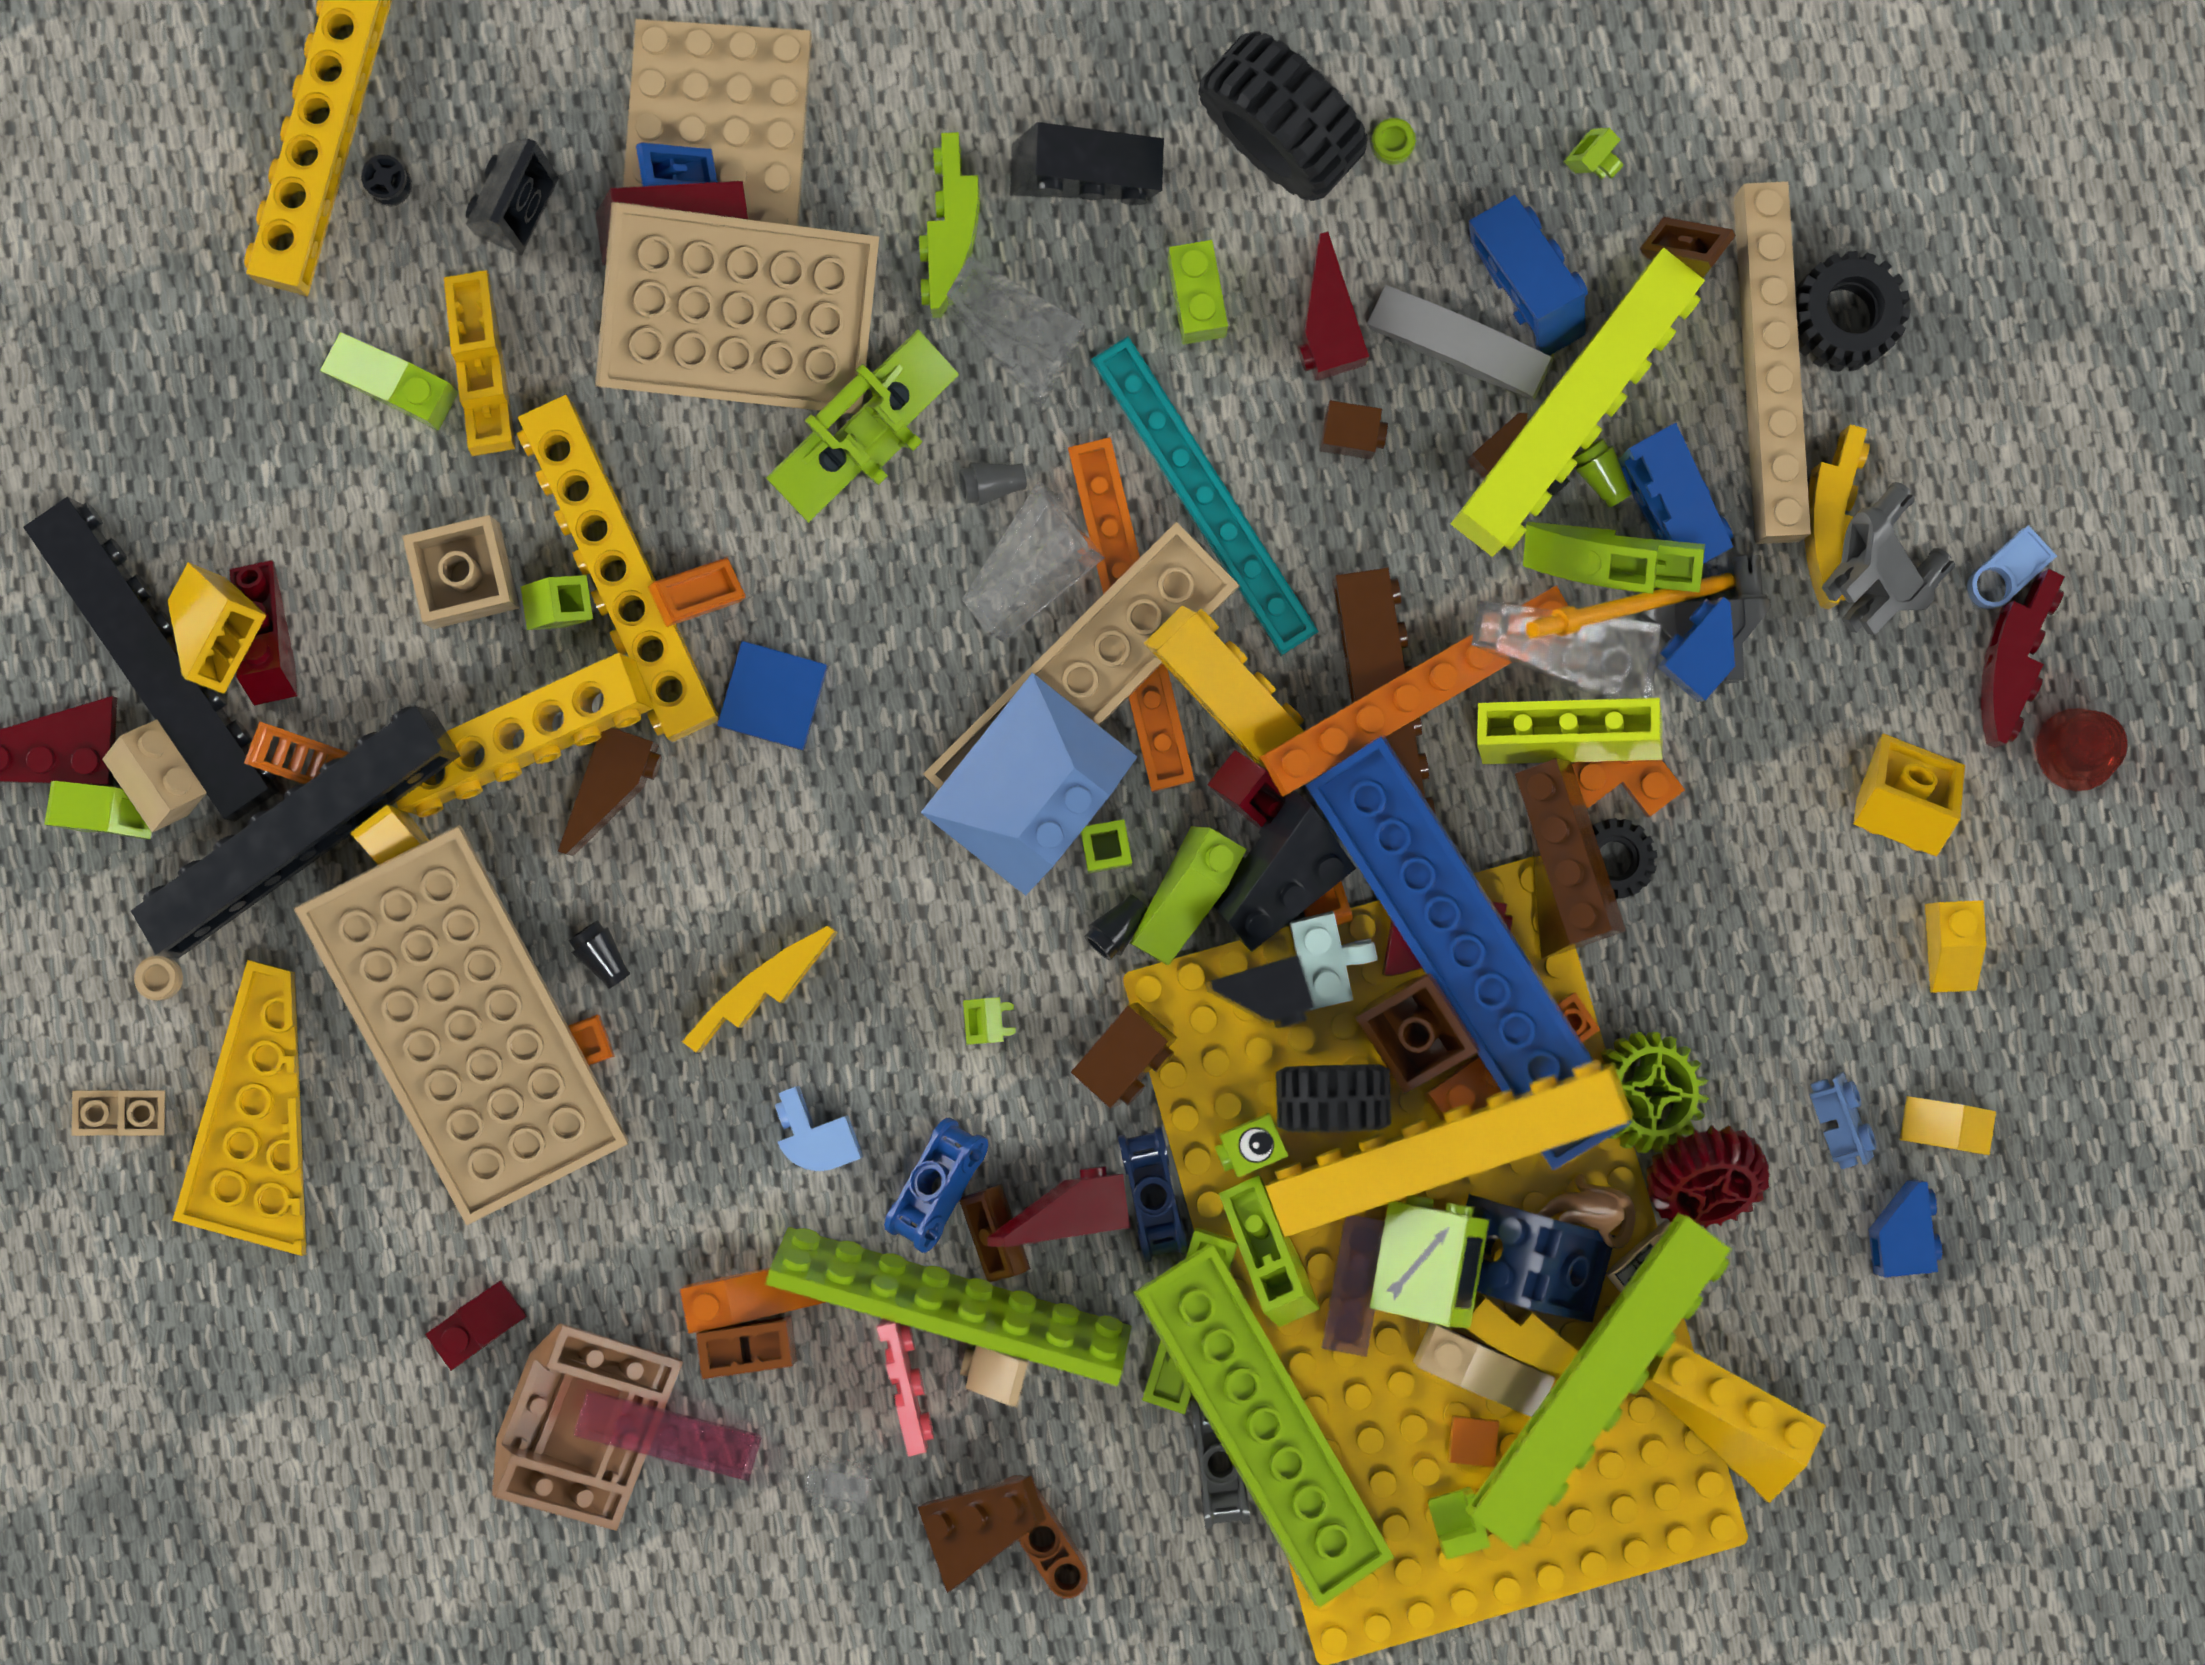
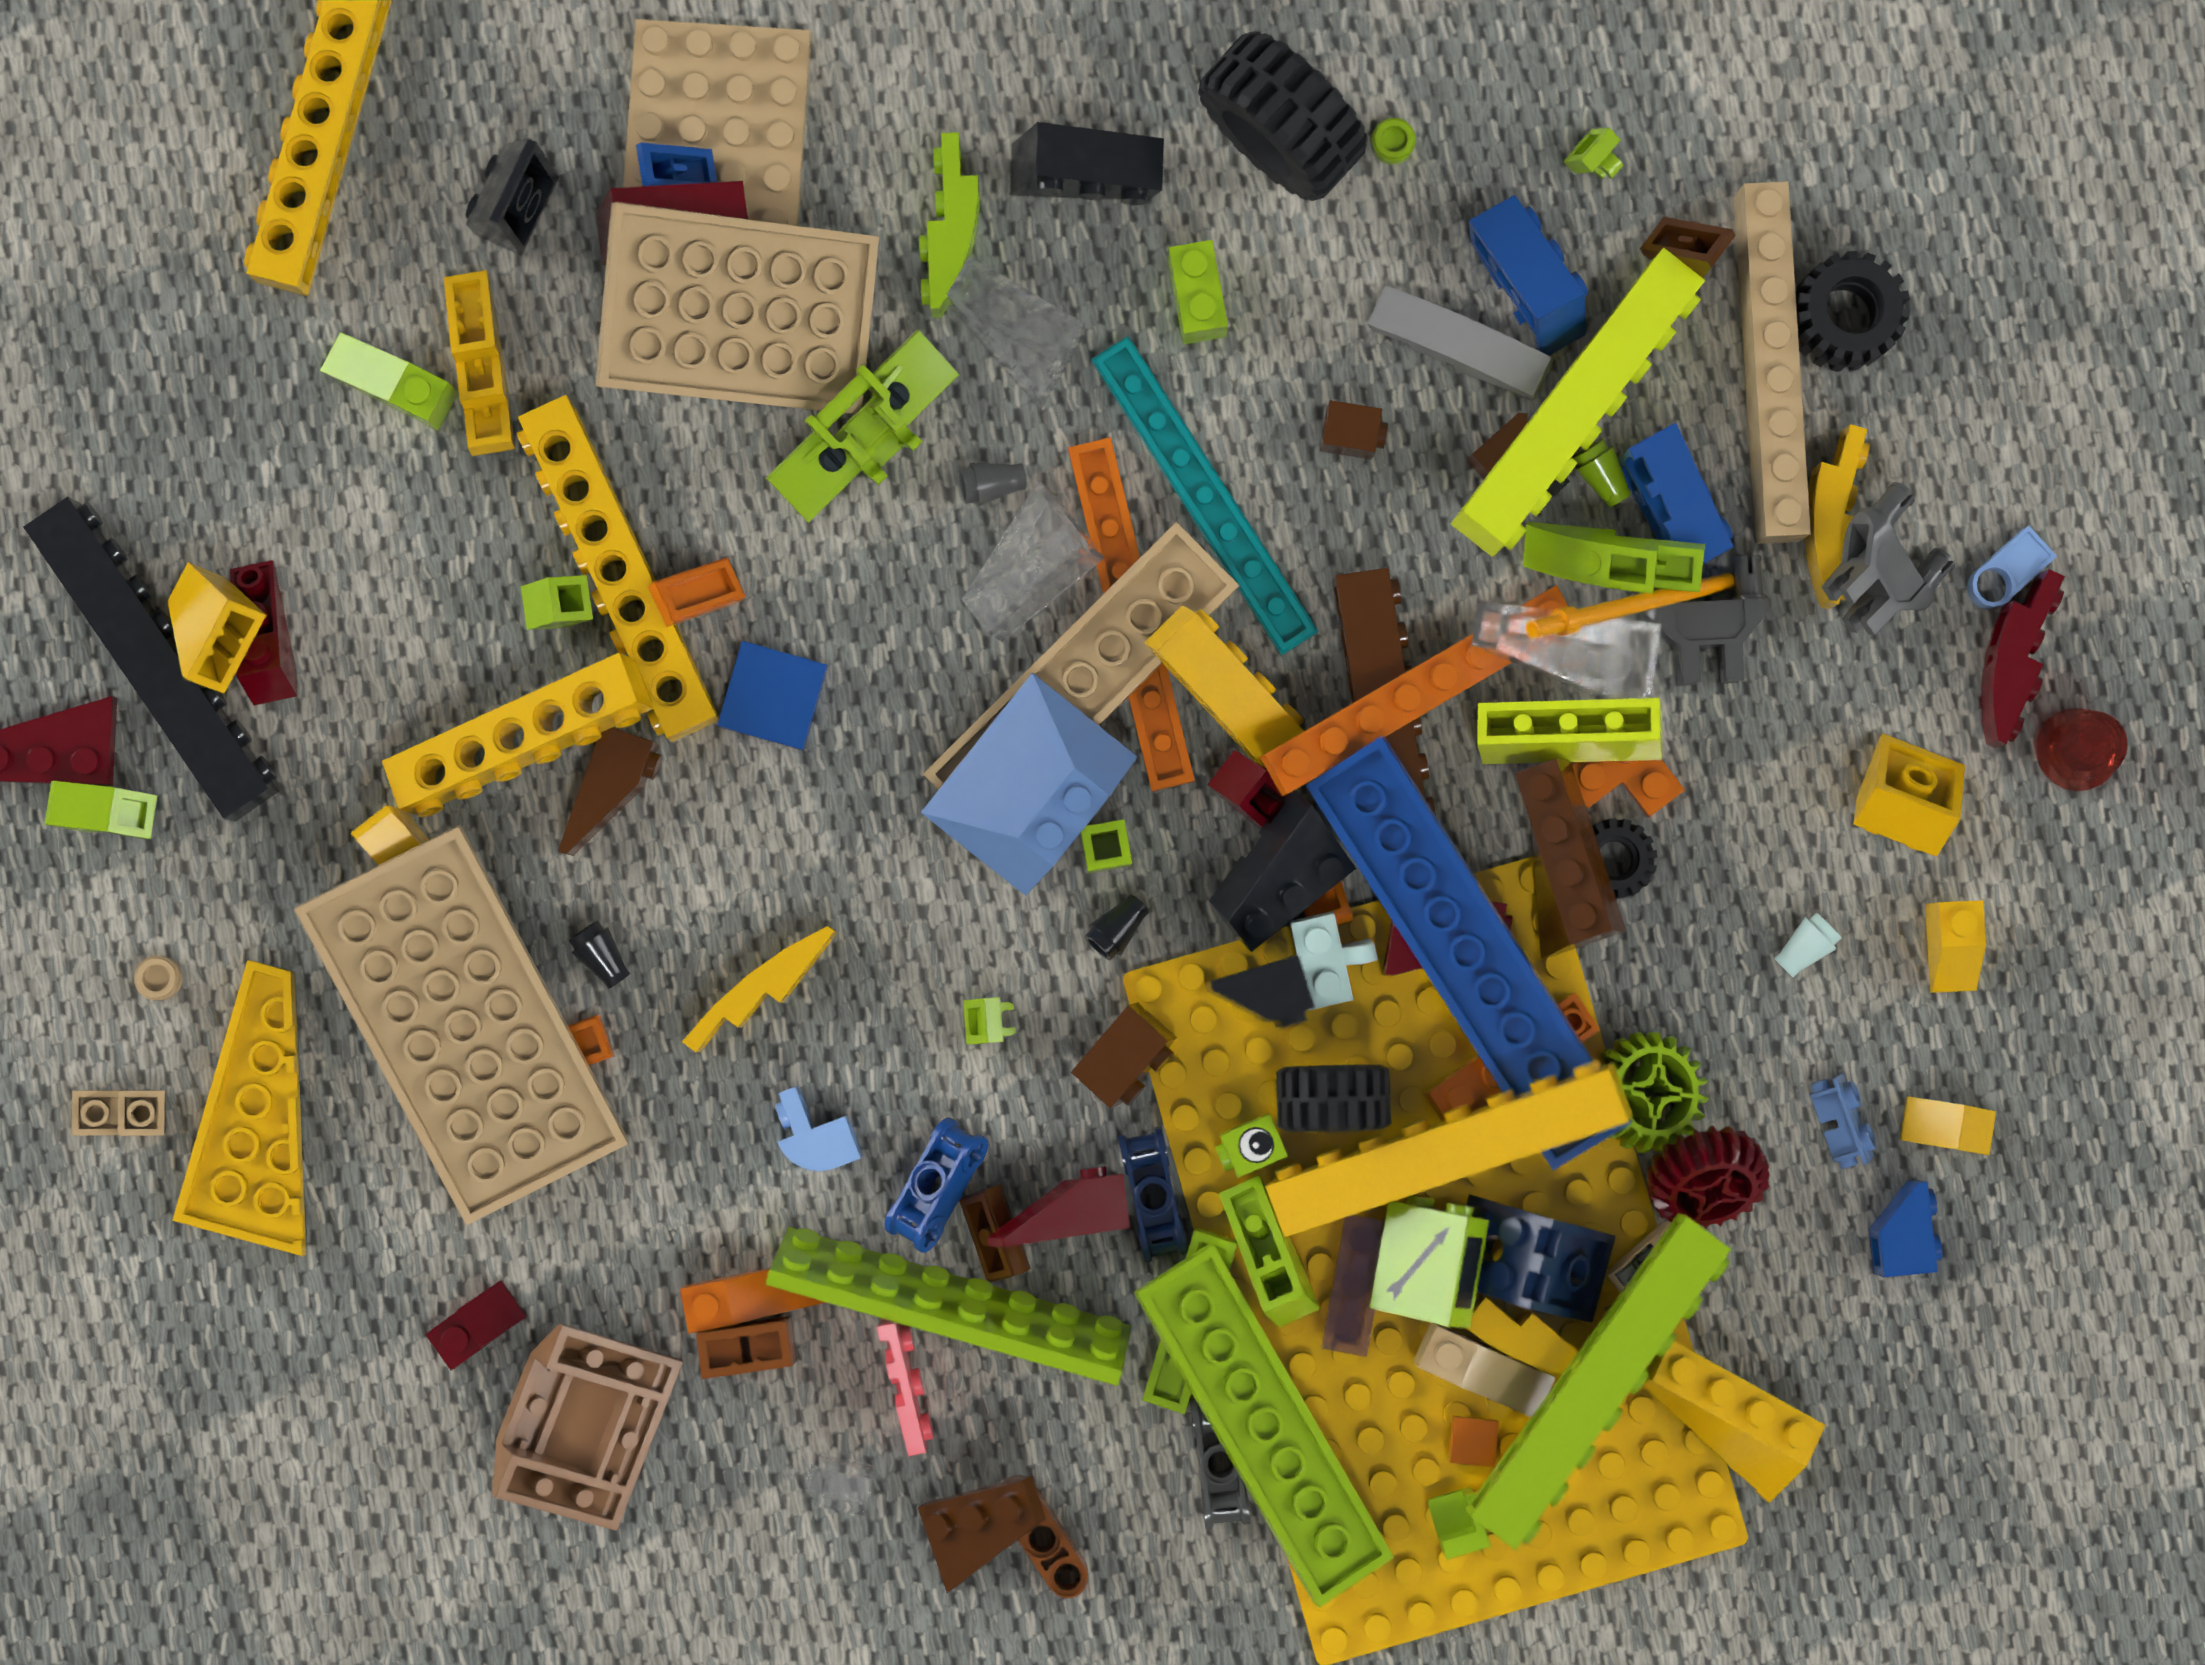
(154, 775): tan brick -> none
(261, 743): orange slope -> none
(294, 832): black brick -> none
(380, 172): black wheel -> none
(460, 572): tan brick -> none
(667, 1435): clear pink tile -> none
(994, 1374): tan slope -> none
(1187, 892): lime slope -> none
(1331, 328): dark red slope -> none
(1416, 1031): reddish brown slope -> none
(1596, 1208): medium nougat piece -> none
(1704, 653): blue slope -> none
(1808, 944): none -> light aqua cone

